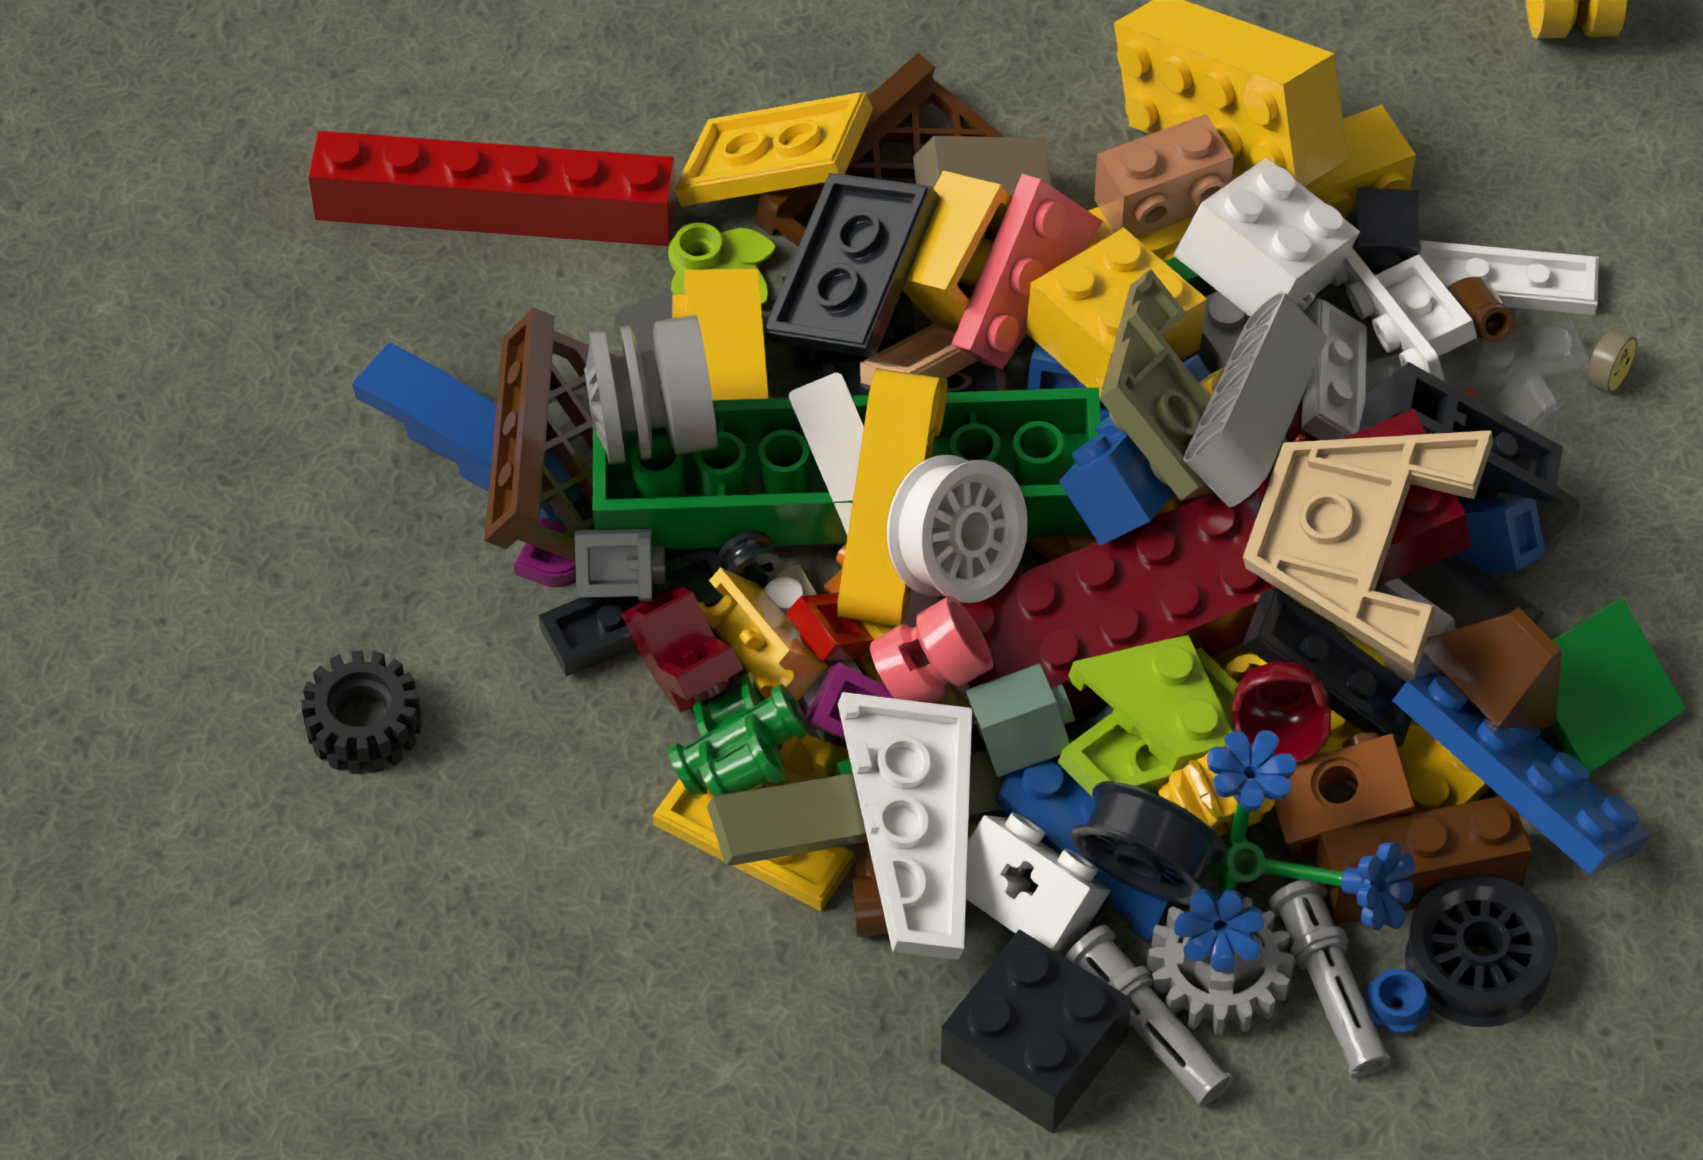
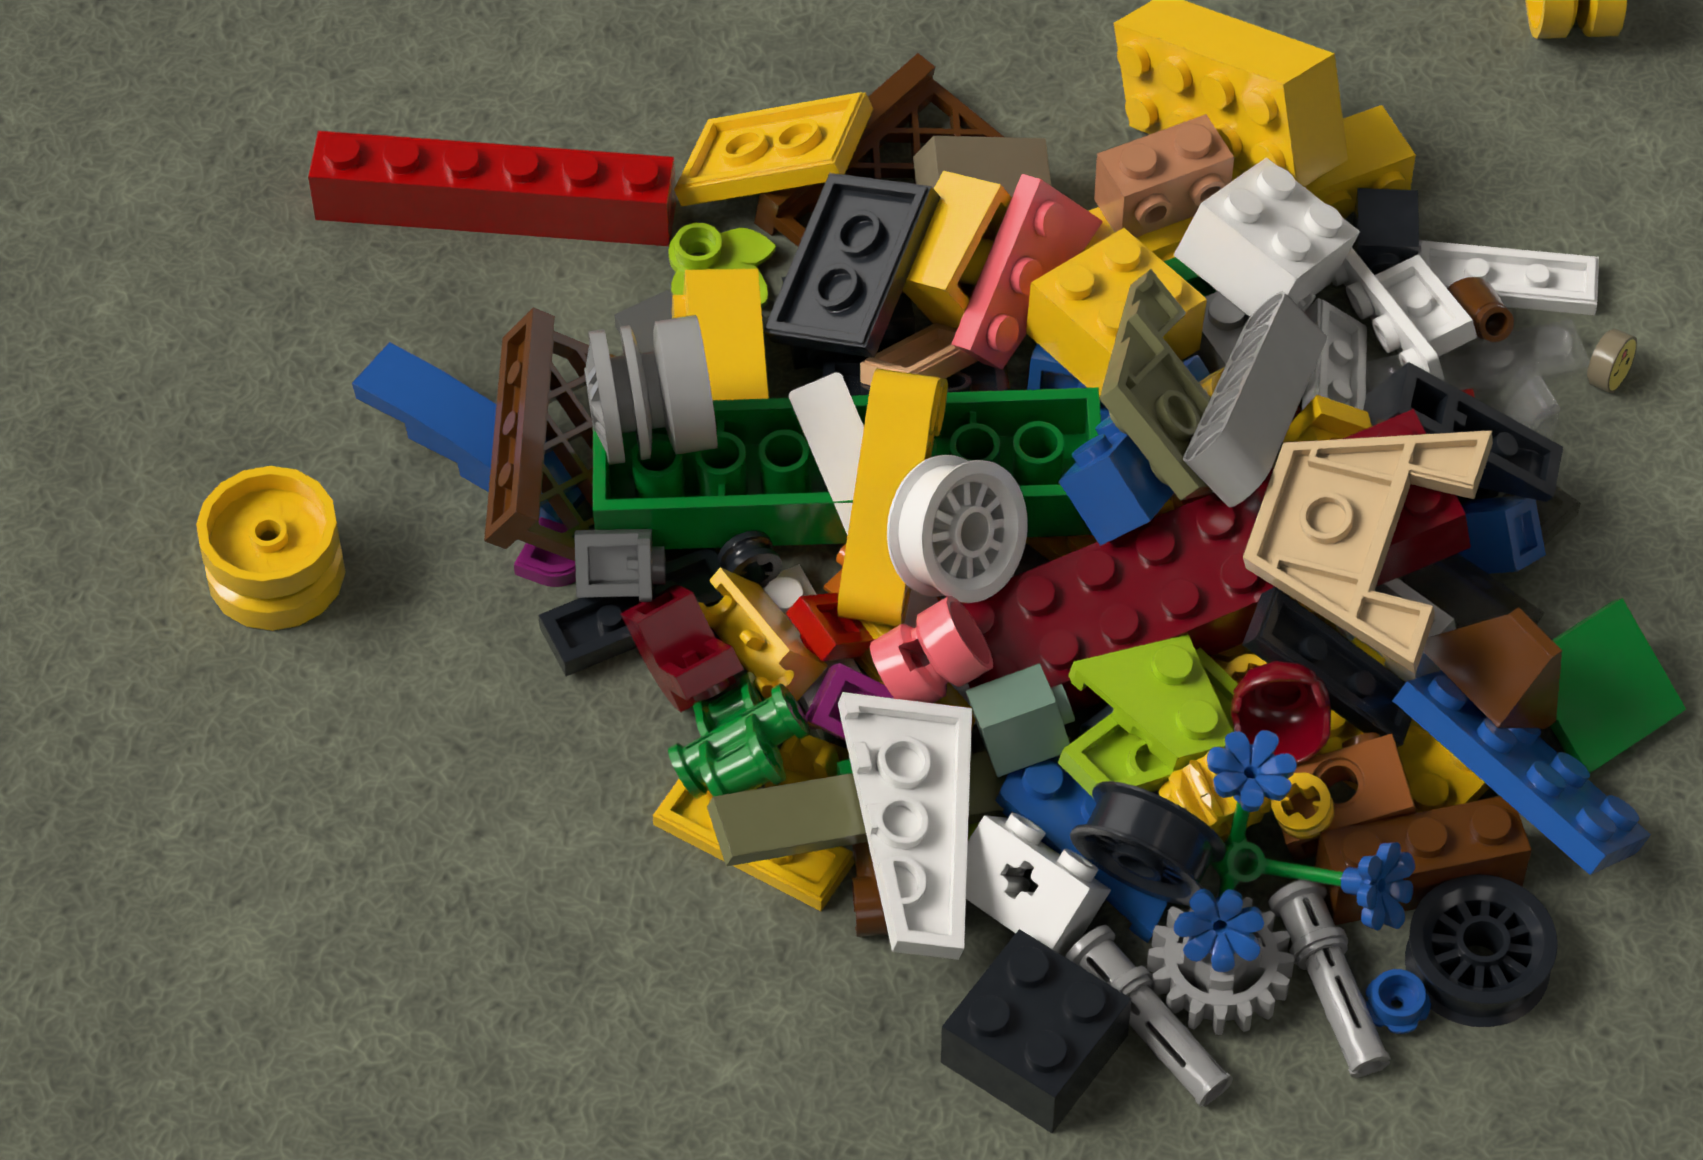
(271, 547): none -> yellow wheel
(367, 742): black tyre -> none
(1296, 824): none -> yellow bush
(1326, 421): none -> yellow tile

